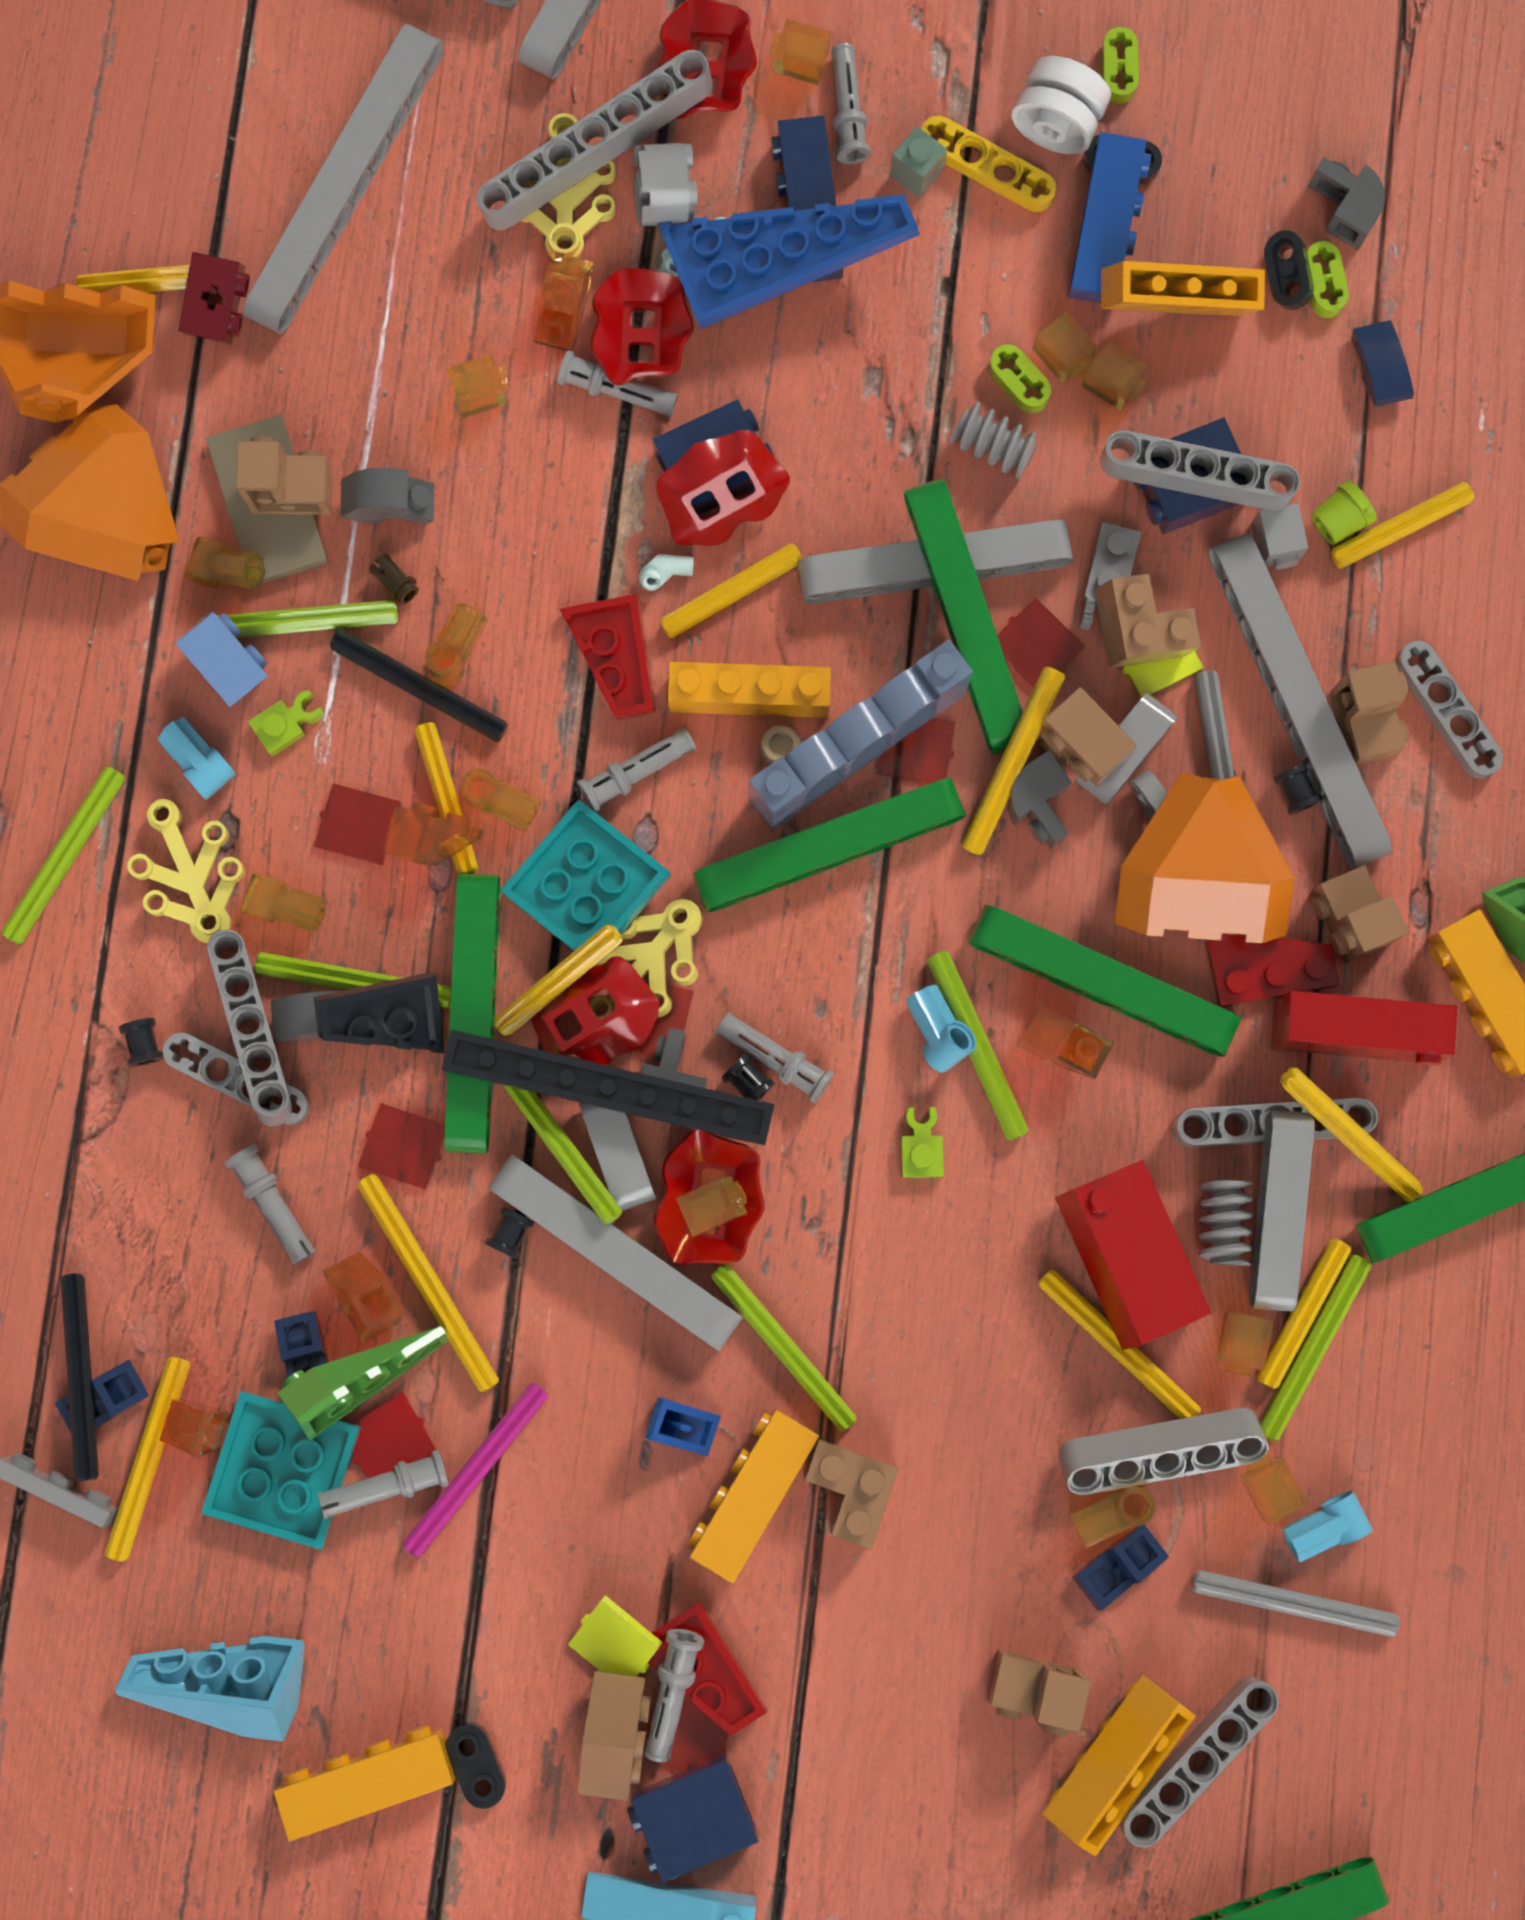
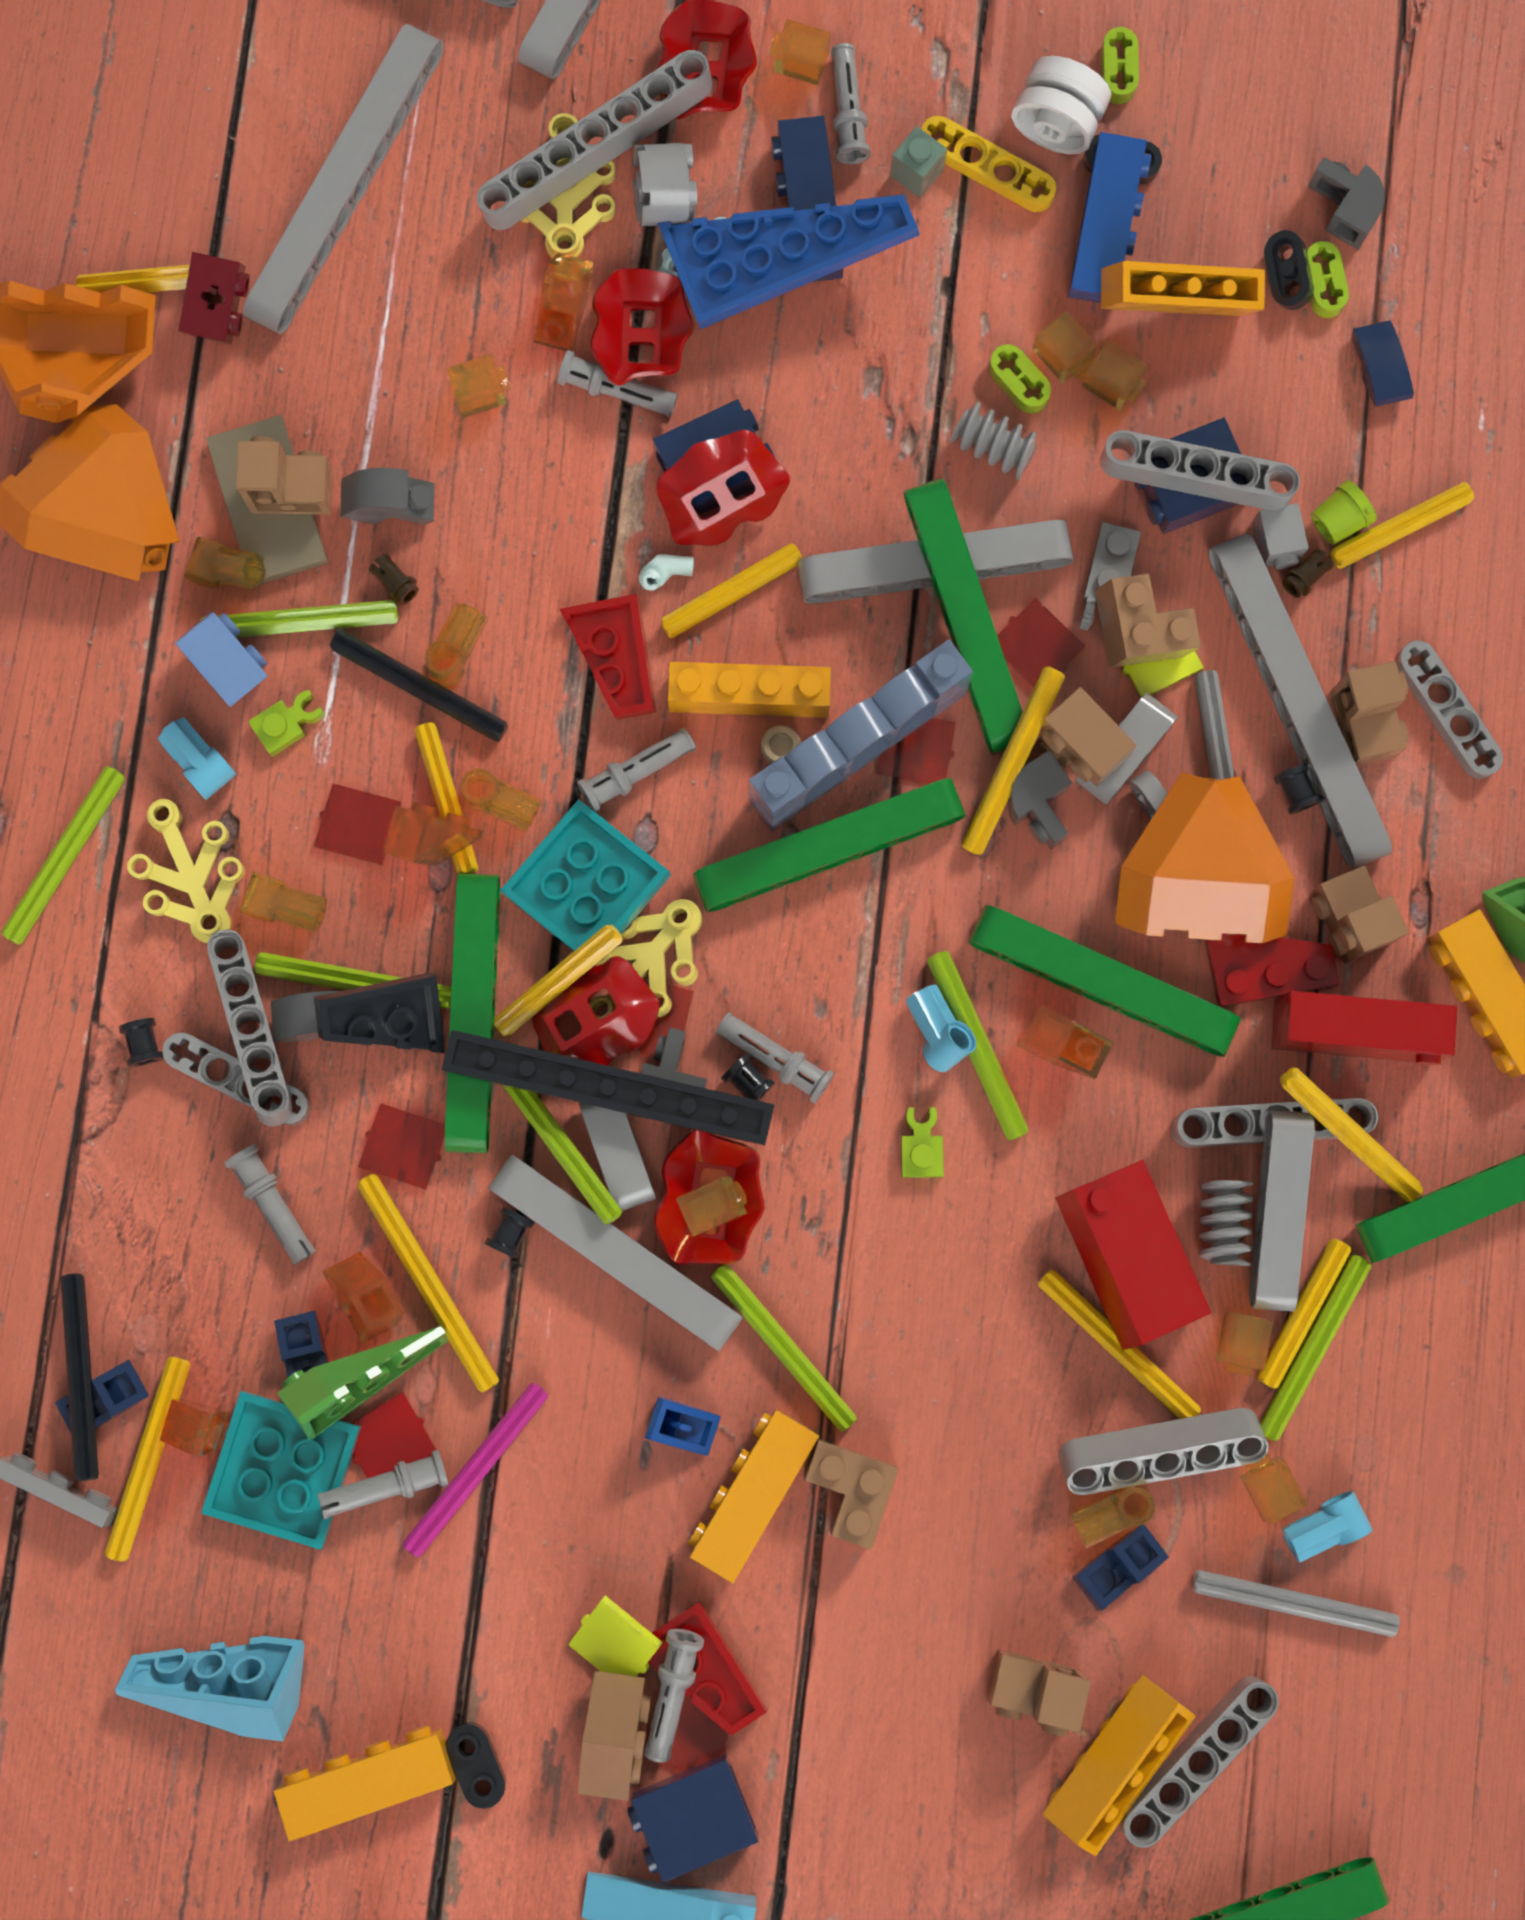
(1299, 580): none -> dark brown pin

